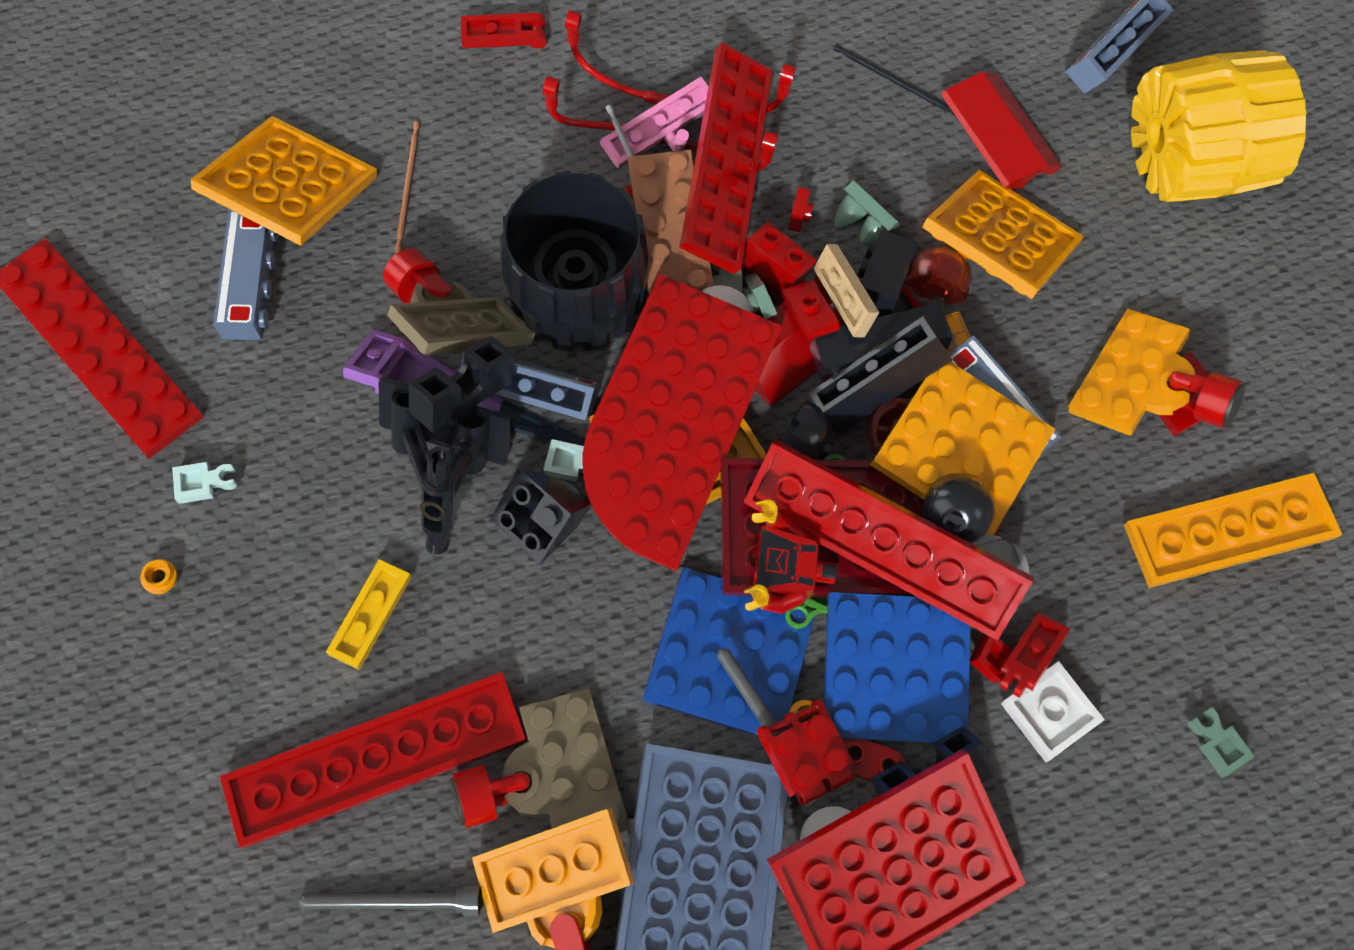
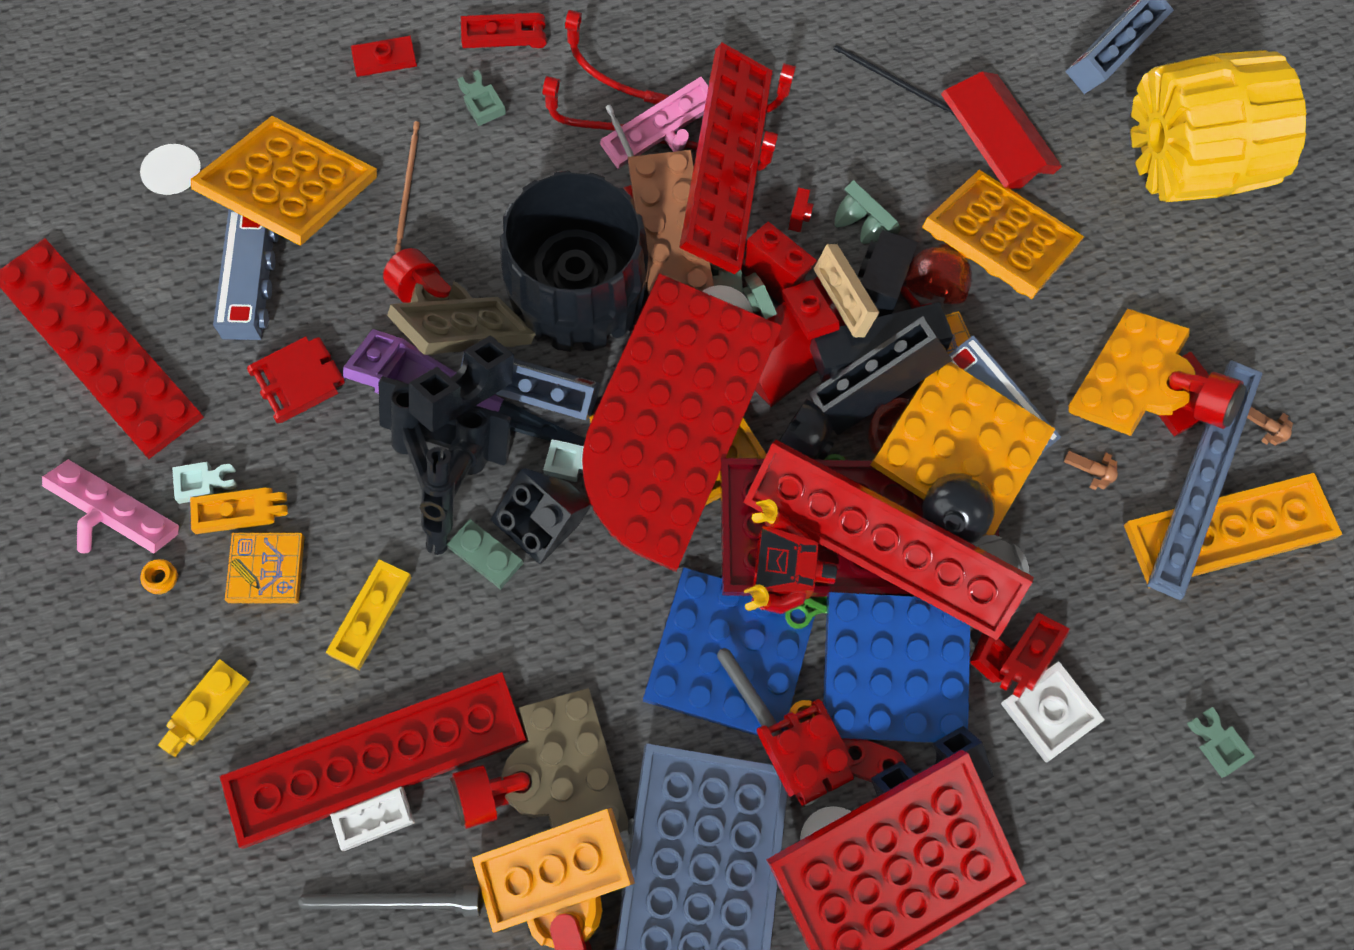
(110, 506): none -> bright pink plate
(169, 169): none -> white sticker
(203, 707): none -> yellow hinge
(236, 510): none -> light orange hinge
(264, 568): none -> light orange tile
(298, 376): none -> red plate
(372, 818): none -> white plate
(383, 56): none -> red plate
(481, 101): none -> sand green plate
(485, 554): none -> sand green plate
(1107, 473): none -> nougat piece
(1200, 494): none -> sand blue tile
(1280, 432): none -> nougat piece

